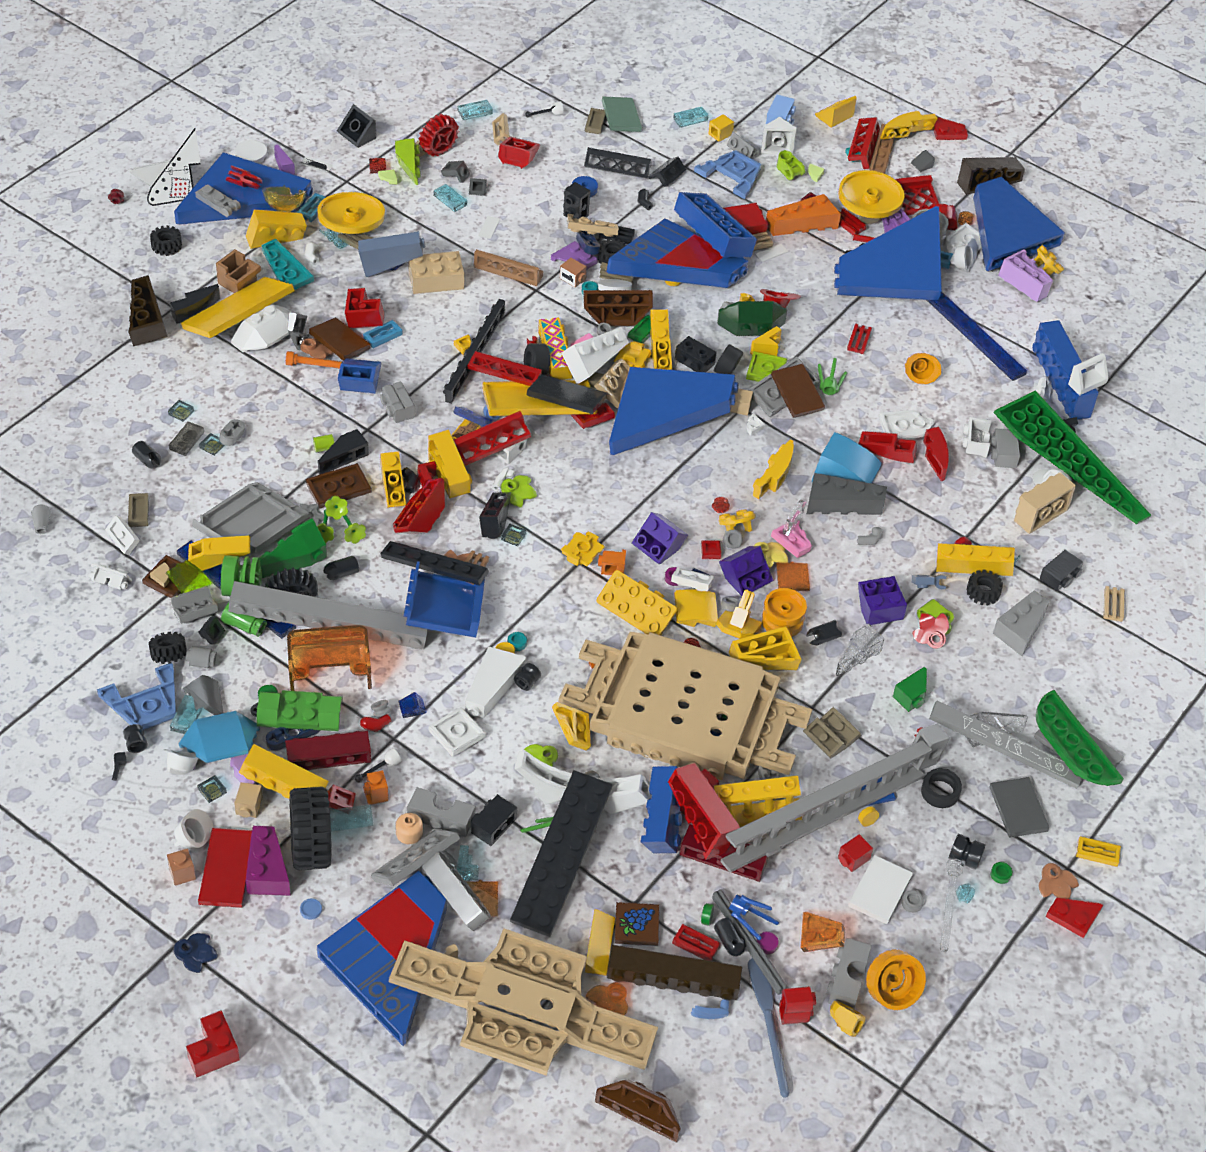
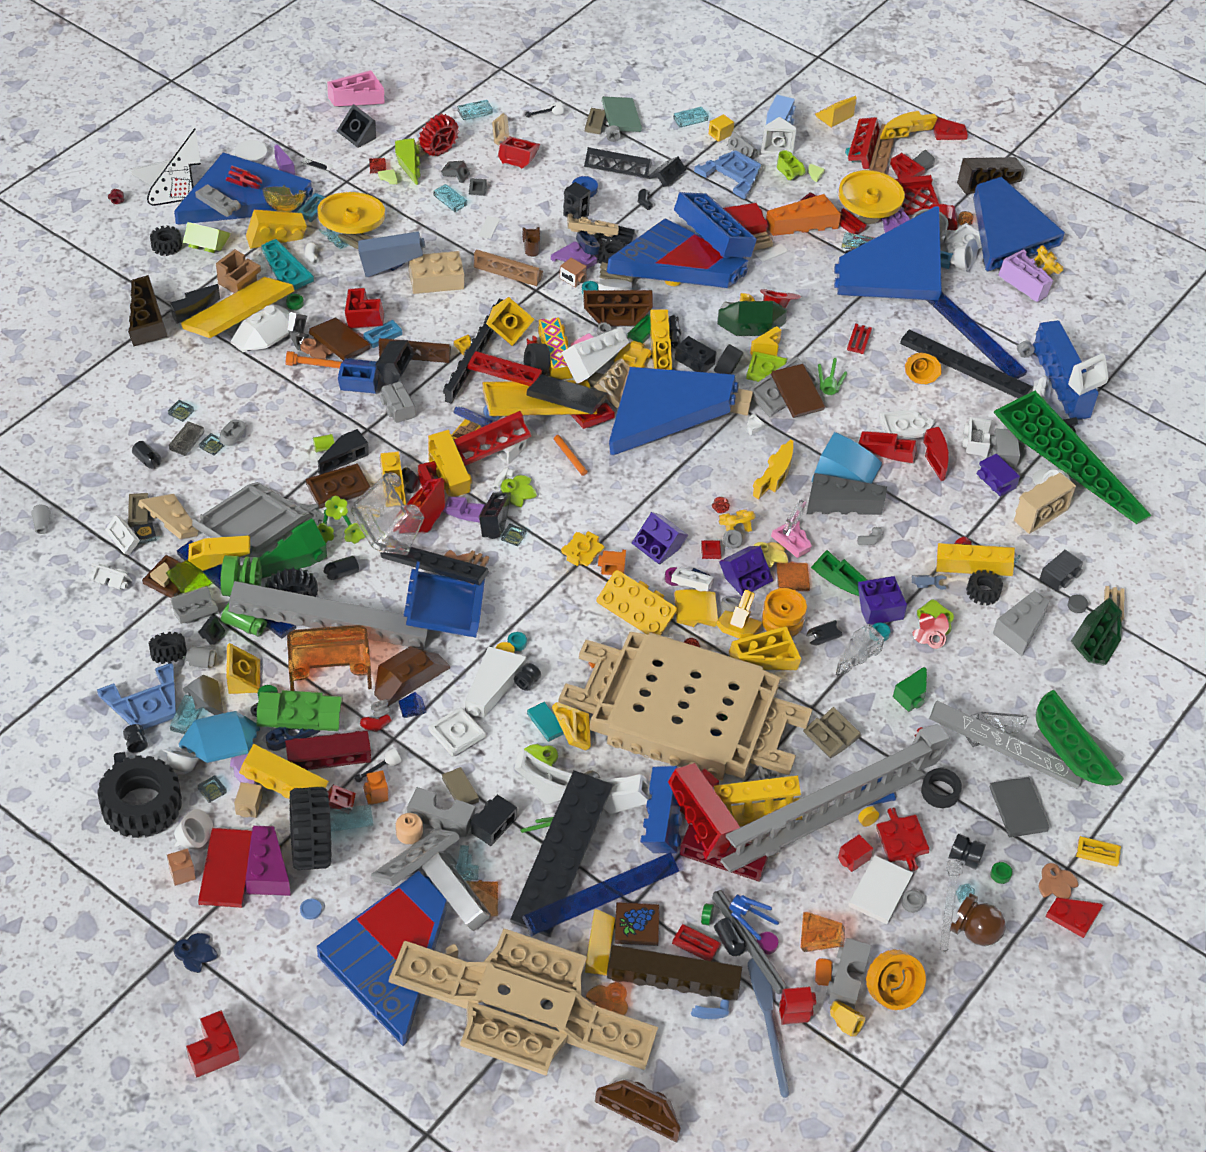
(133, 775): none -> black tyre
(145, 533): none -> tile
(172, 513): none -> tan wing
(206, 237): none -> slope
(242, 671): none -> yellow slope
(294, 301): none -> green tile
(356, 89): none -> bright pink wedge
(385, 518): none -> clear windscreen
(394, 360): none -> black slope
(407, 673): none -> reddish brown wedge
(423, 350): none -> reddish brown fence
(460, 787): none -> dark tan tile
(461, 509): none -> medium lavender slope
(509, 320): none -> yellow slope
(531, 241): none -> reddish brown piece
(545, 721): none -> teal tile
(567, 451): none -> orange bar
(600, 894): none -> clear blue tile
(613, 129): none -> light grey bush
(674, 331): none -> black pin
(823, 972): none -> orange piece
(838, 573): none -> green slope
(852, 241): none -> clear light blue plate
(883, 629): none -> teal tile
(902, 838): none -> red plate
(906, 167): none -> red wing
(966, 364): none -> black plate
(980, 922): none -> reddish brown tile
(998, 475): none -> dark purple brick
(1025, 349): none -> light grey bush
(1077, 603): none -> dark grey tile
(1099, 633): none -> dark green wedge

